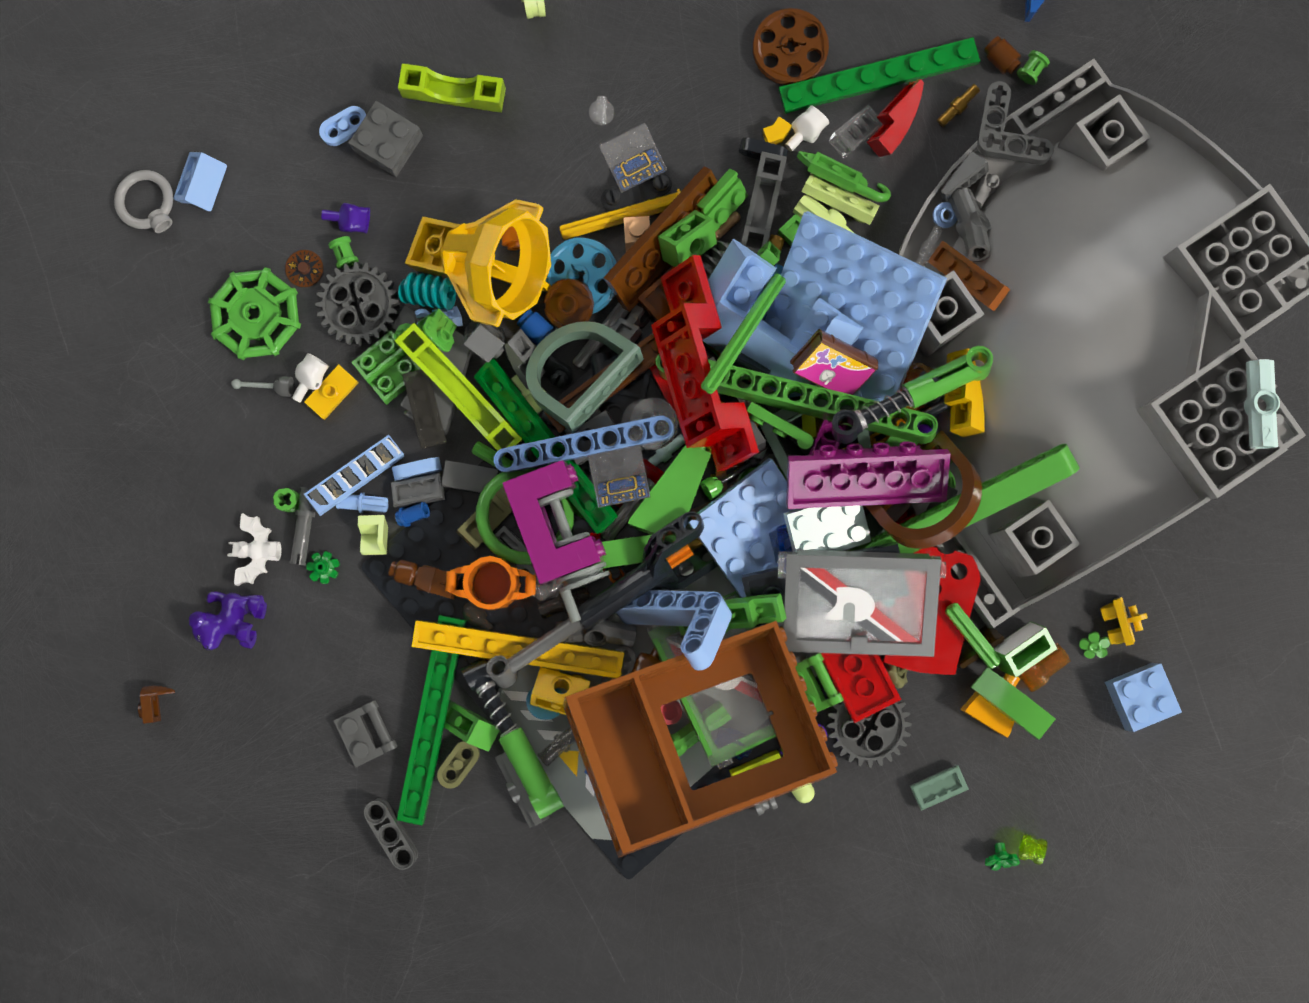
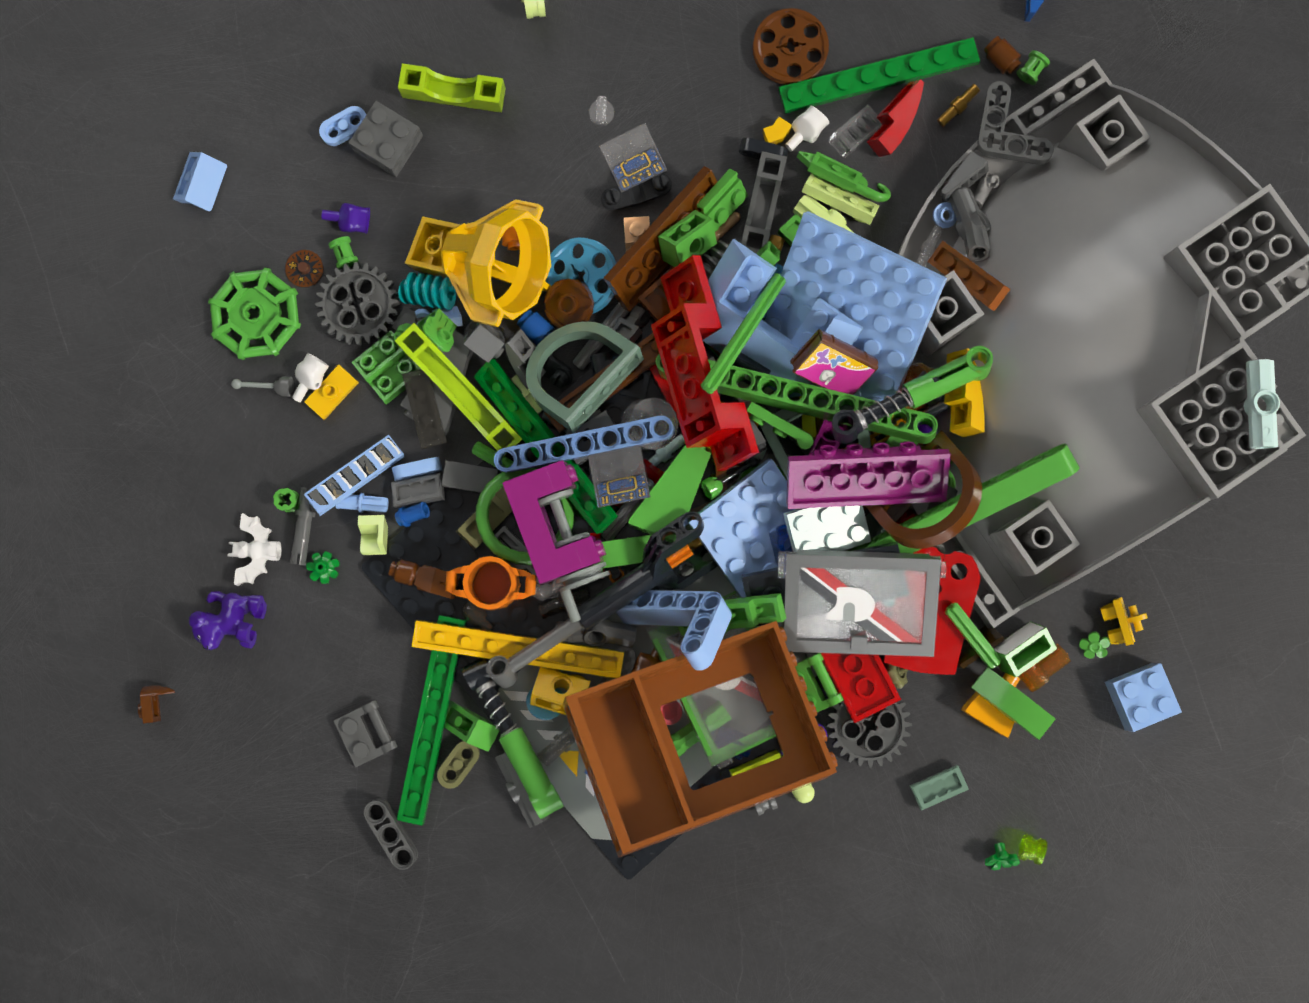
(158, 218): light grey piece -> none
(616, 216): yellow axle -> none

